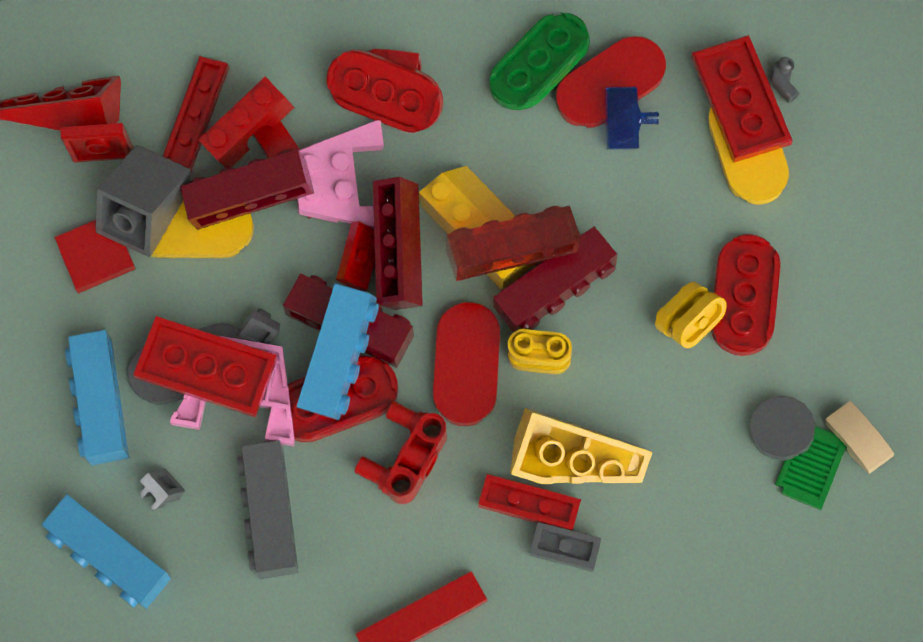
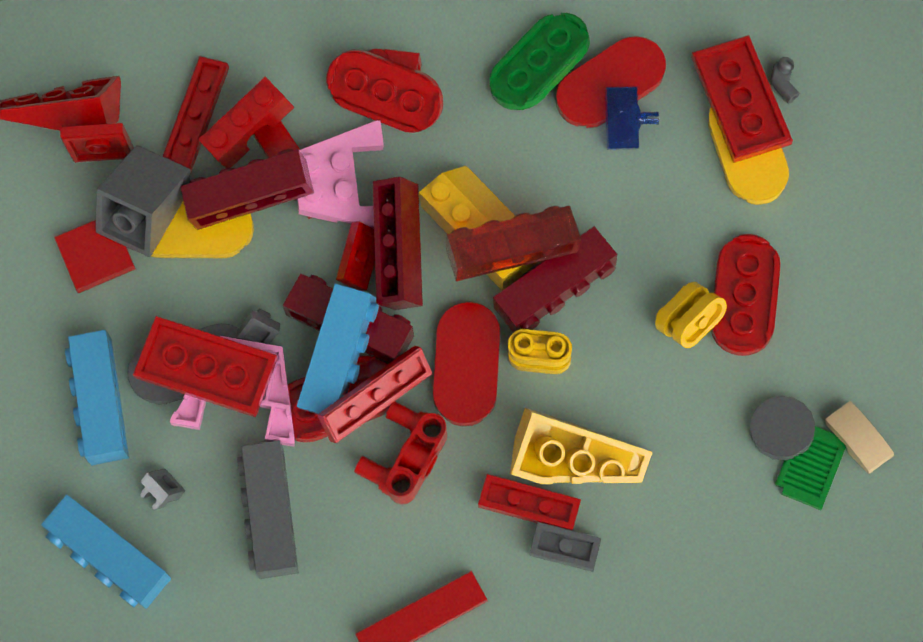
(374, 394): none -> tile

